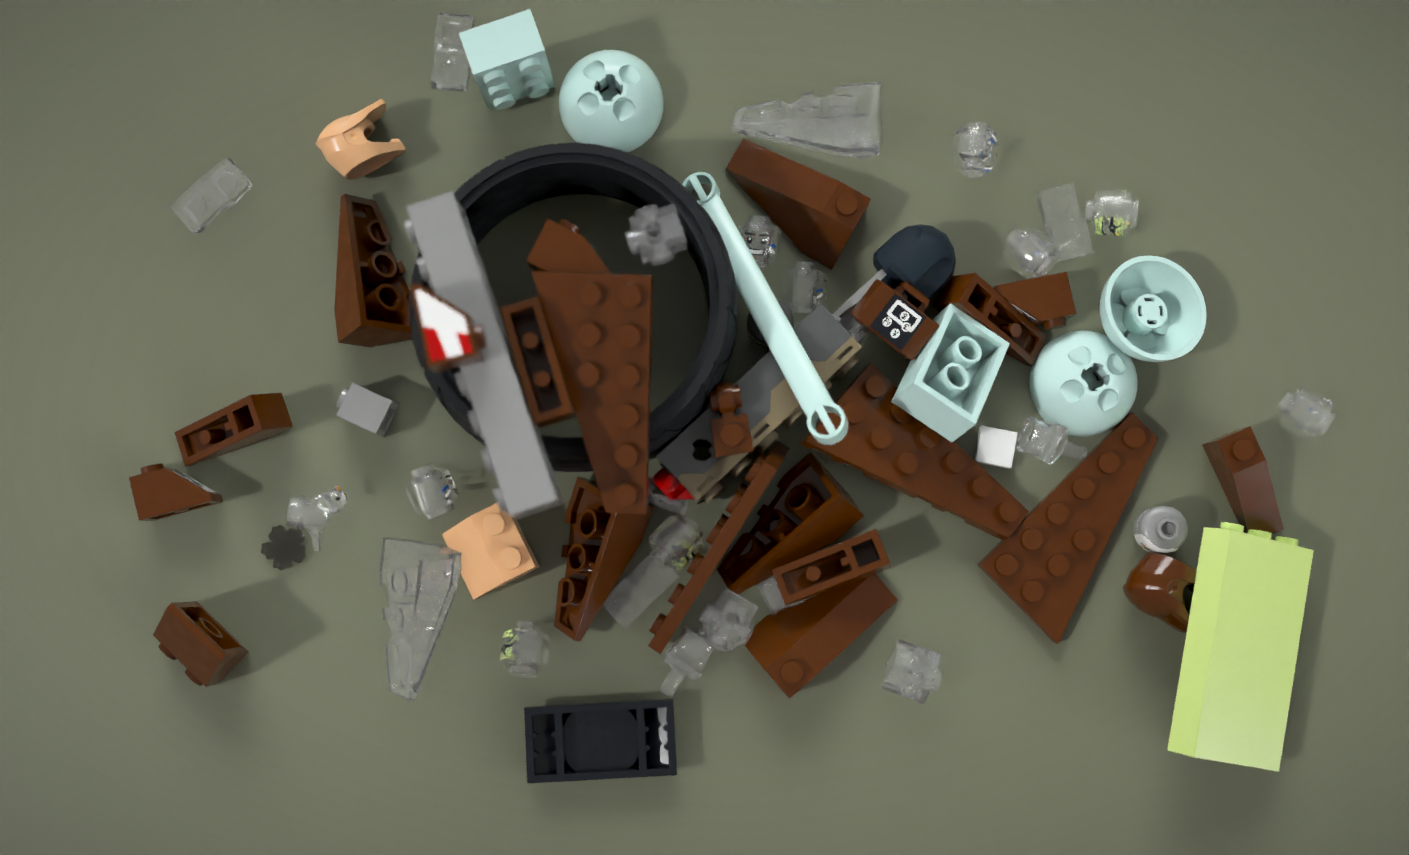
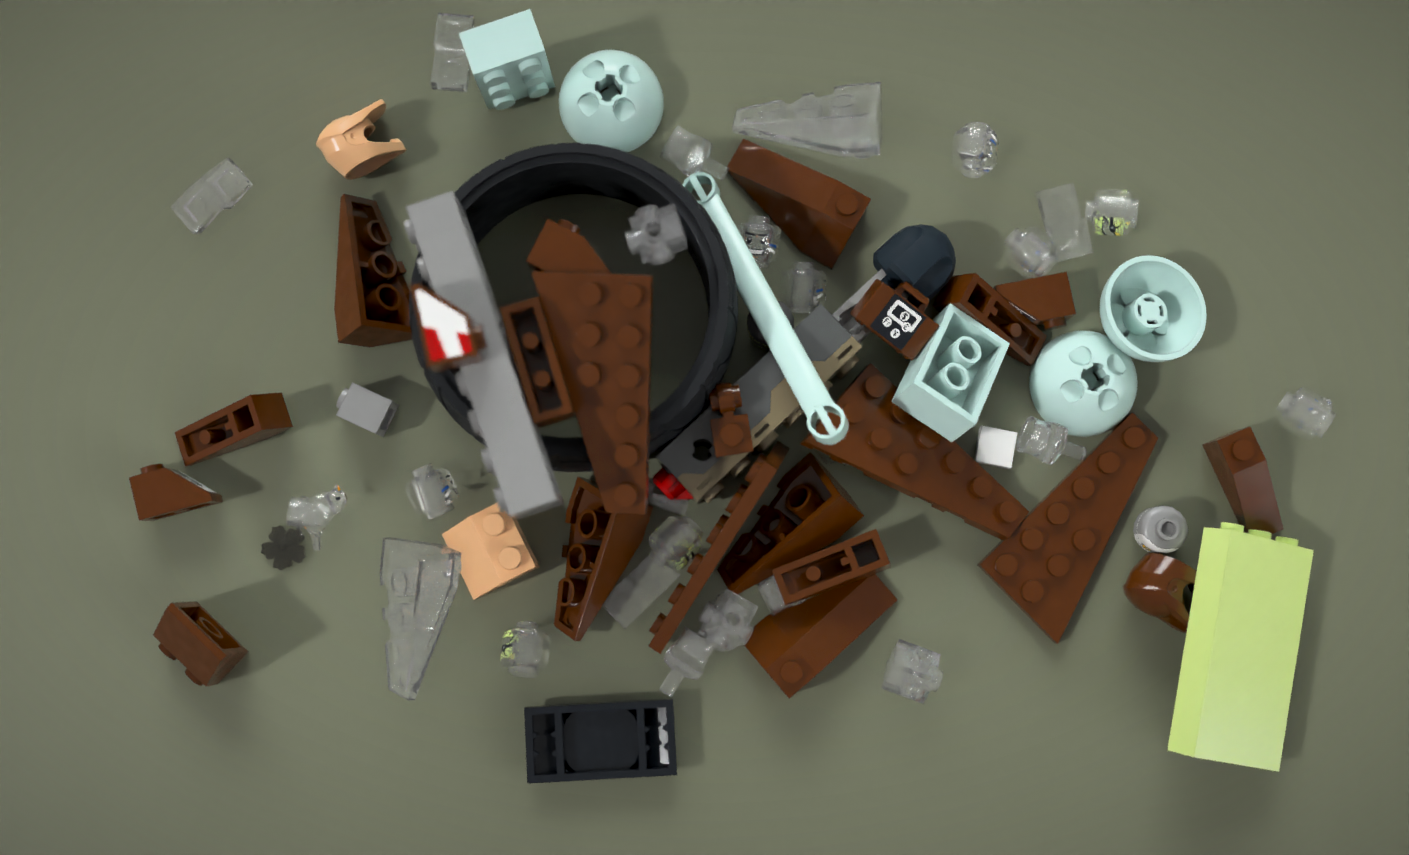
(691, 154): none -> clear piece

